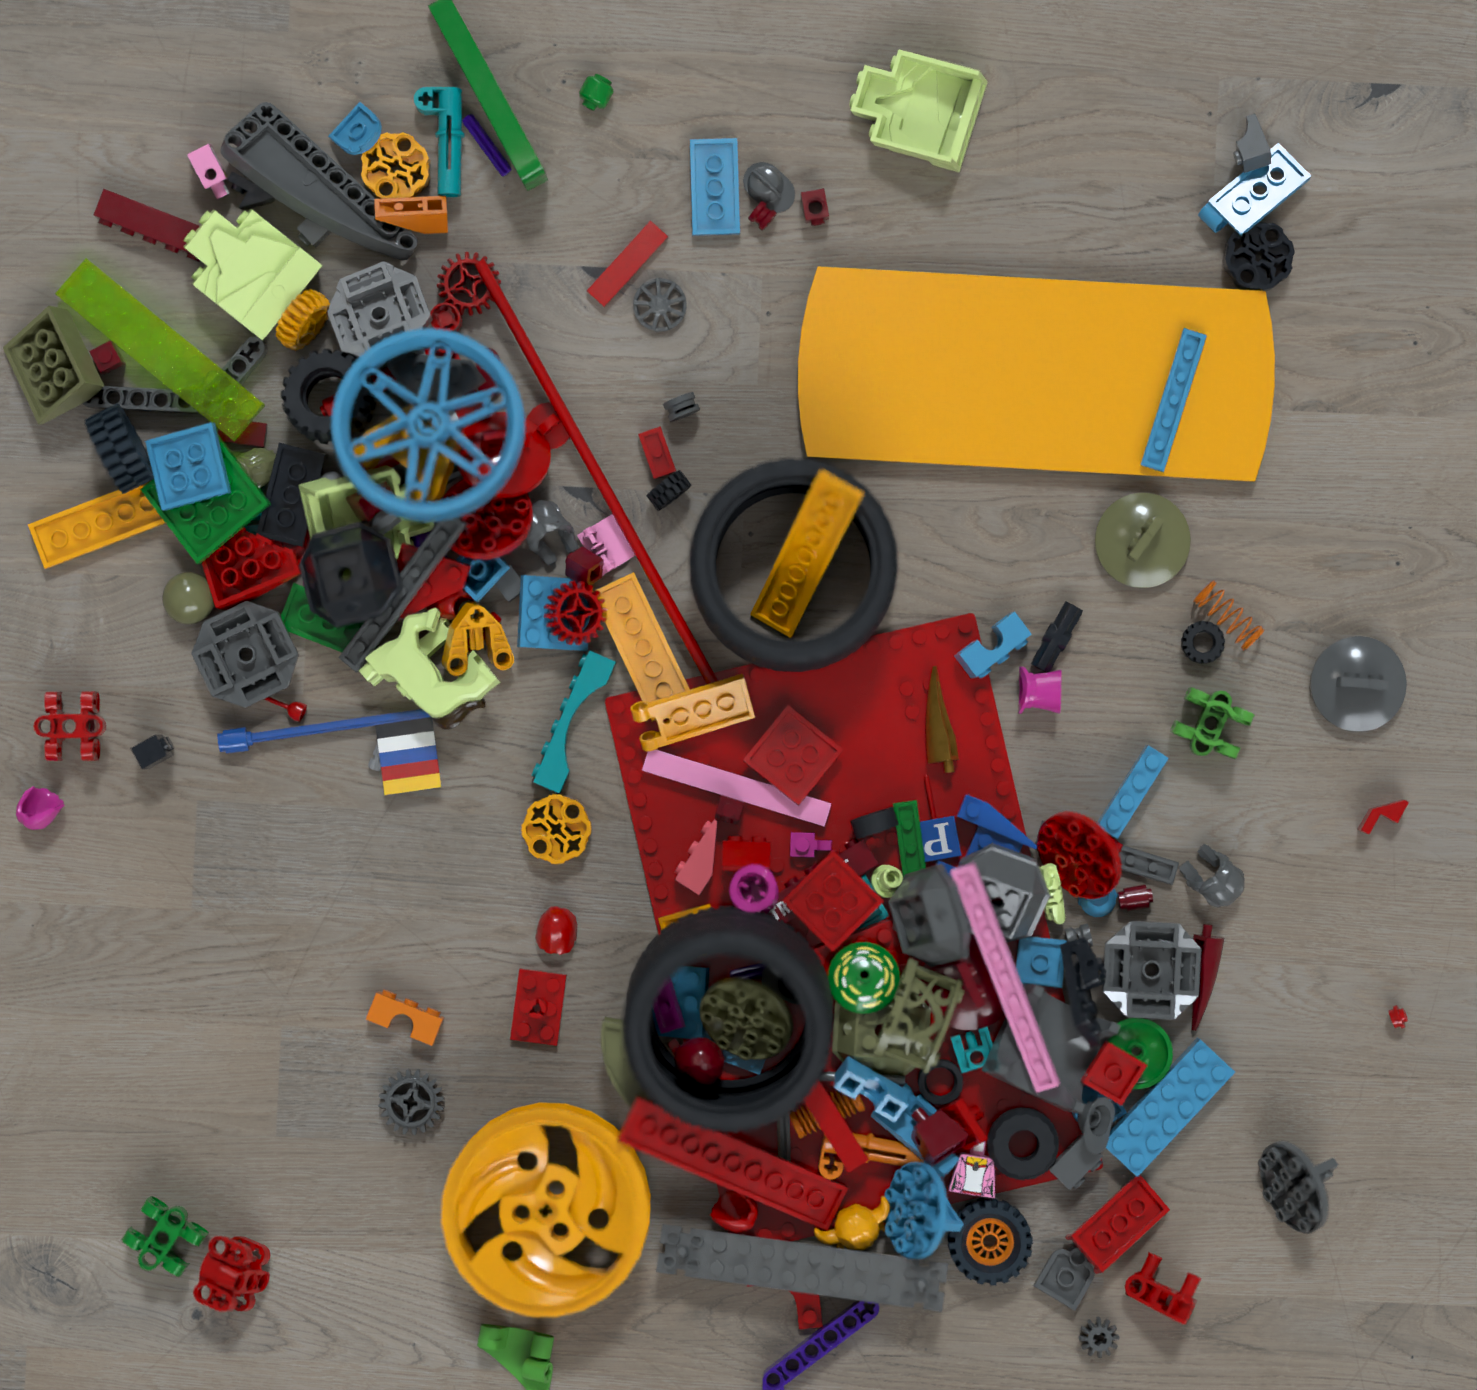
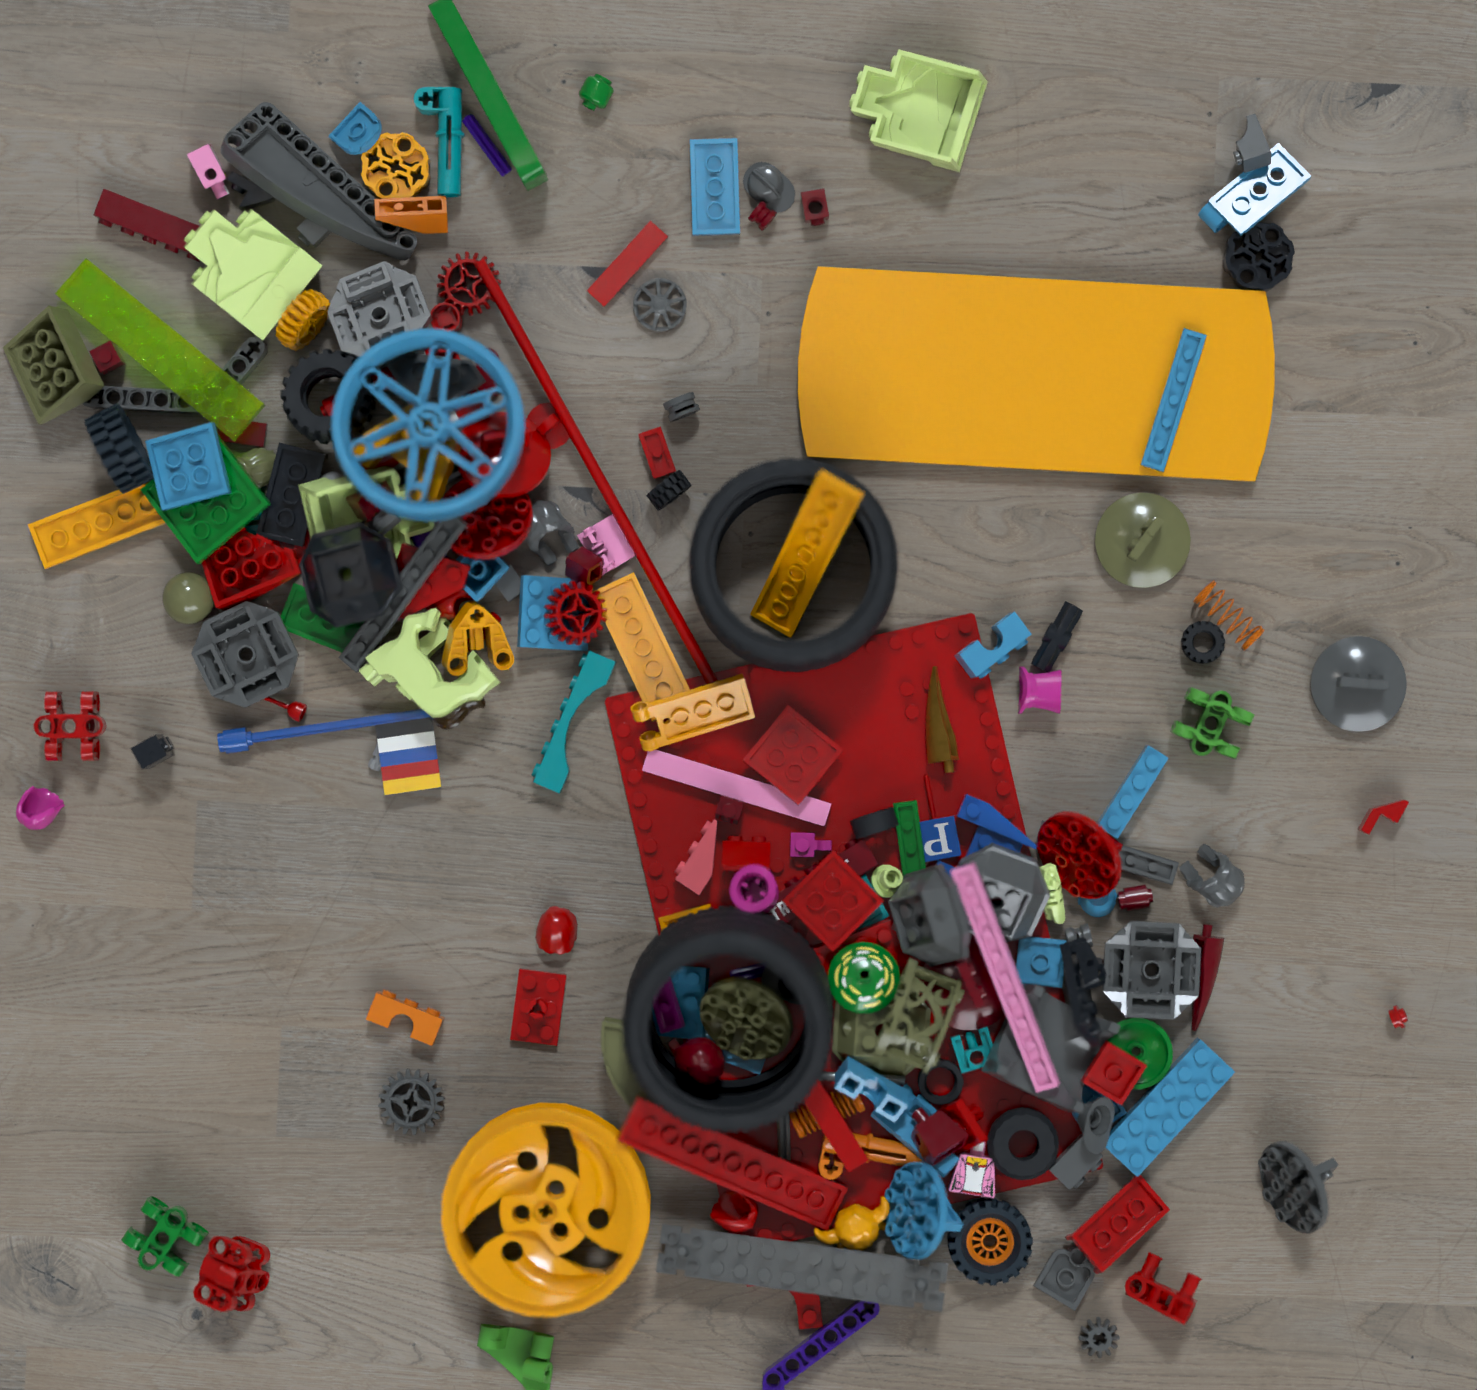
(553, 853): light orange connector -> none

